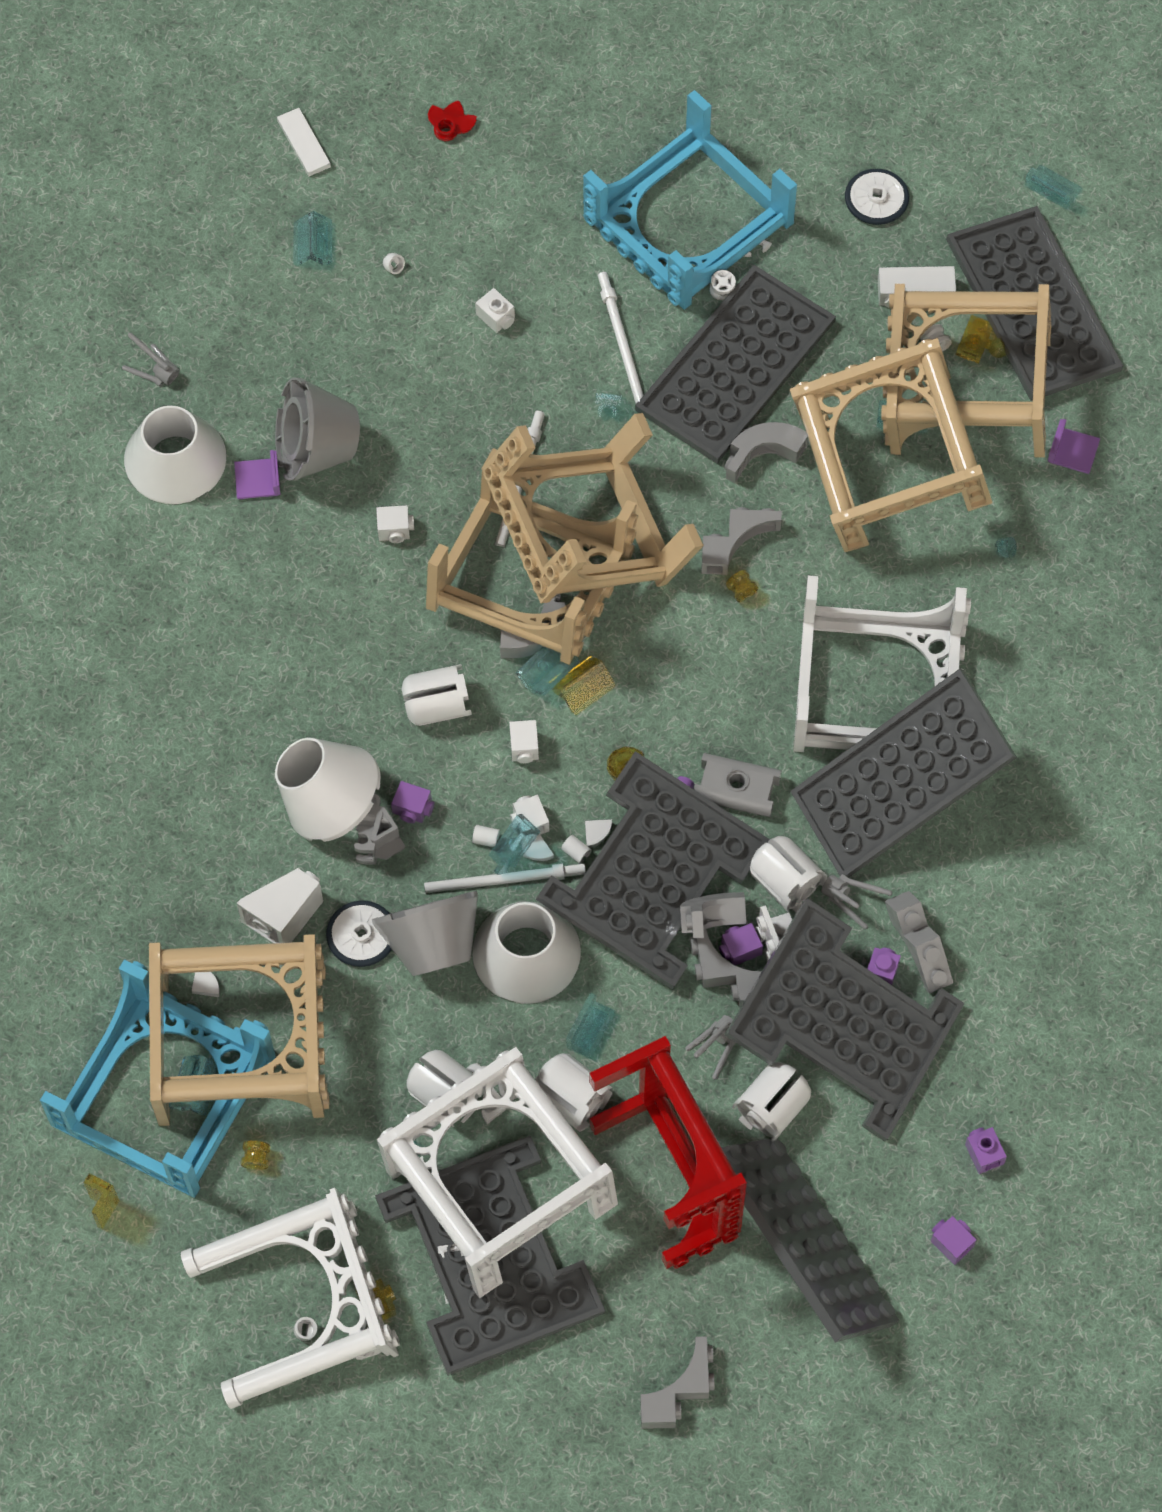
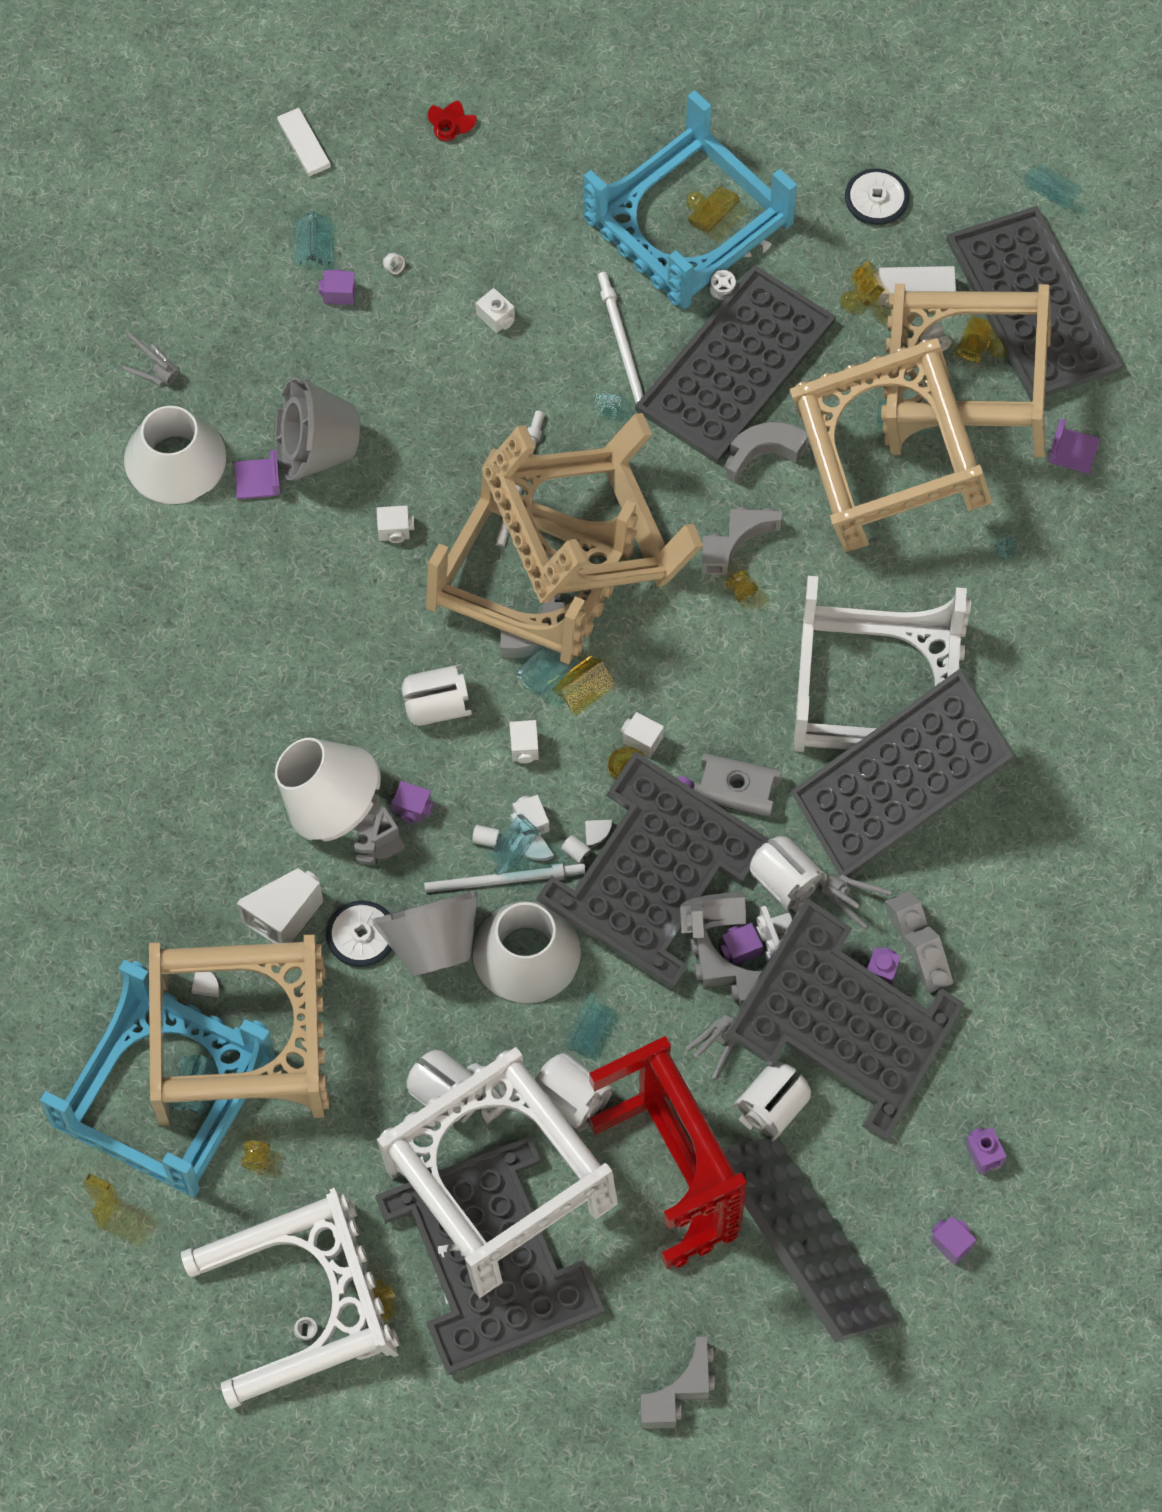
(338, 287): none -> medium lavender brick
(642, 734): none -> white brick
(711, 210): none -> clear yellow plate
(867, 287): none -> clear yellow plate

